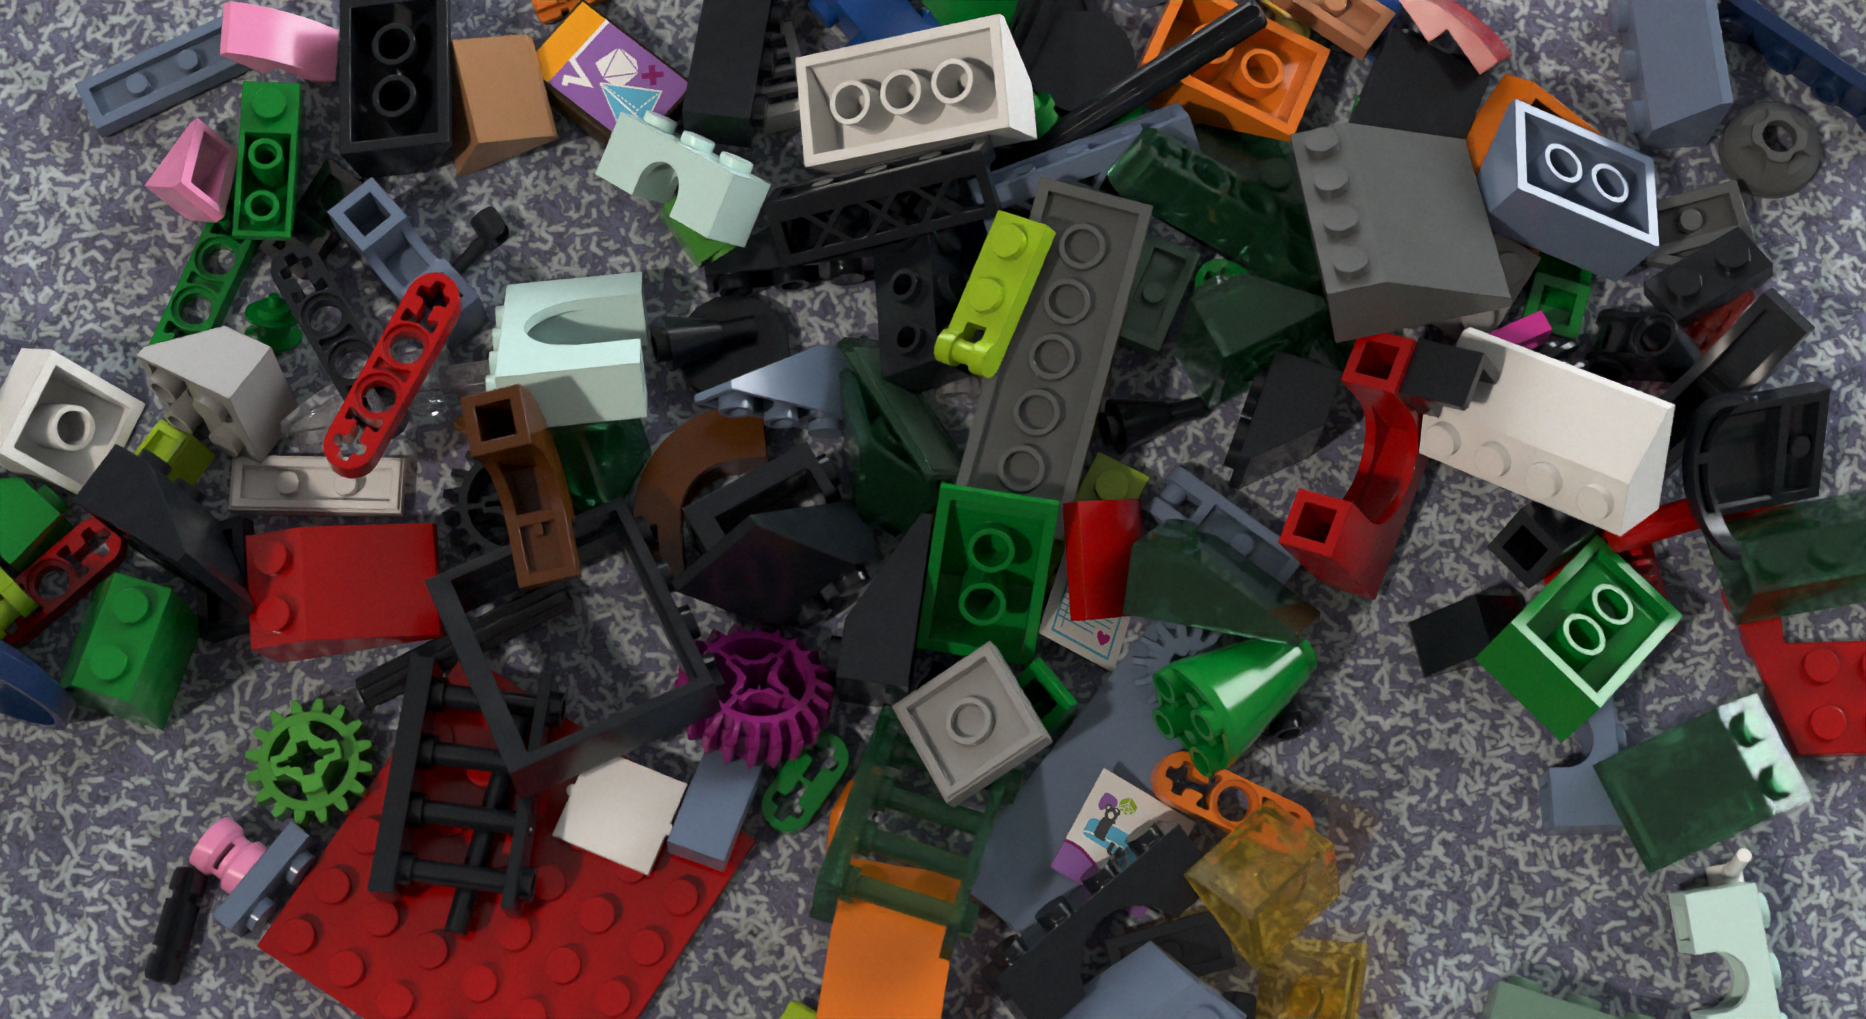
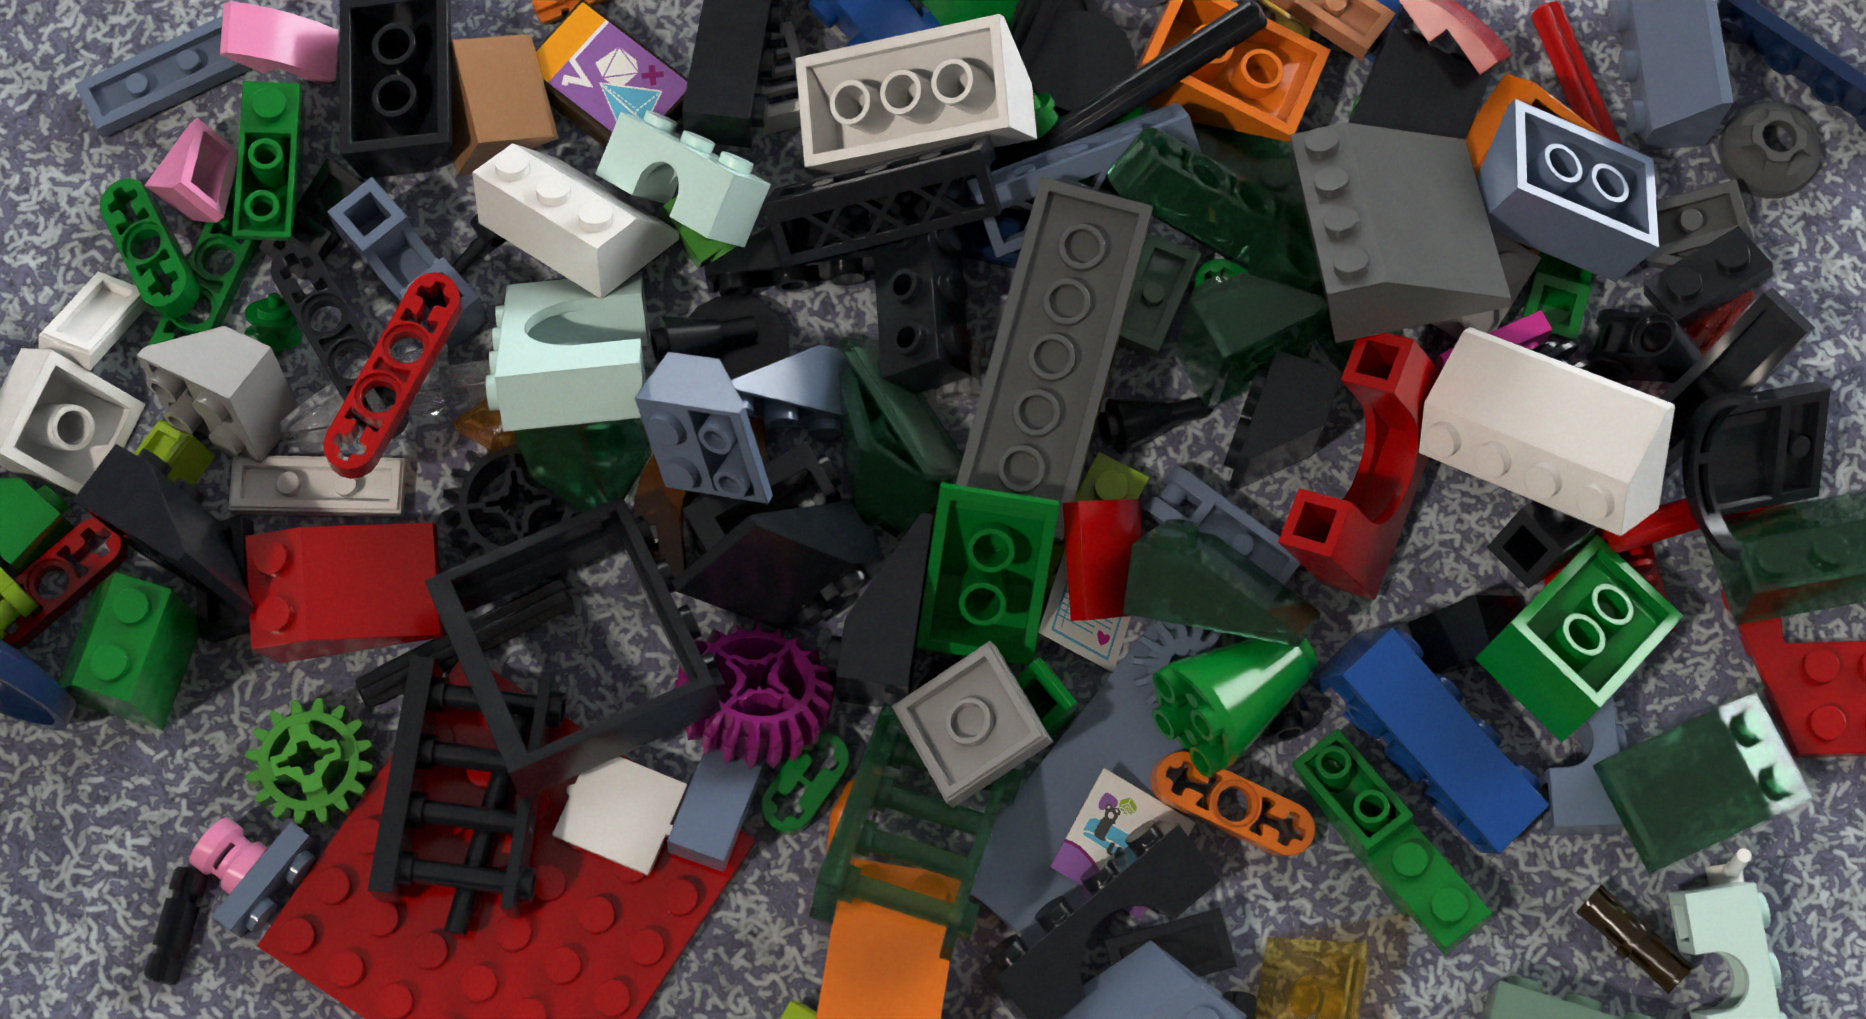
(93, 320): none -> white tile
(167, 259): none -> green beam
(519, 453): reddish brown arch -> none
(567, 219): none -> white slope
(701, 430): none -> sand blue slope
(995, 294): lime plate -> none
(1267, 881): clear yellow slope -> none
(1389, 843): none -> green slope
(1432, 737): none -> blue wedge
(1444, 377): black panel -> none
(1572, 68): none -> red axle
(1635, 939): none -> dark brown pin

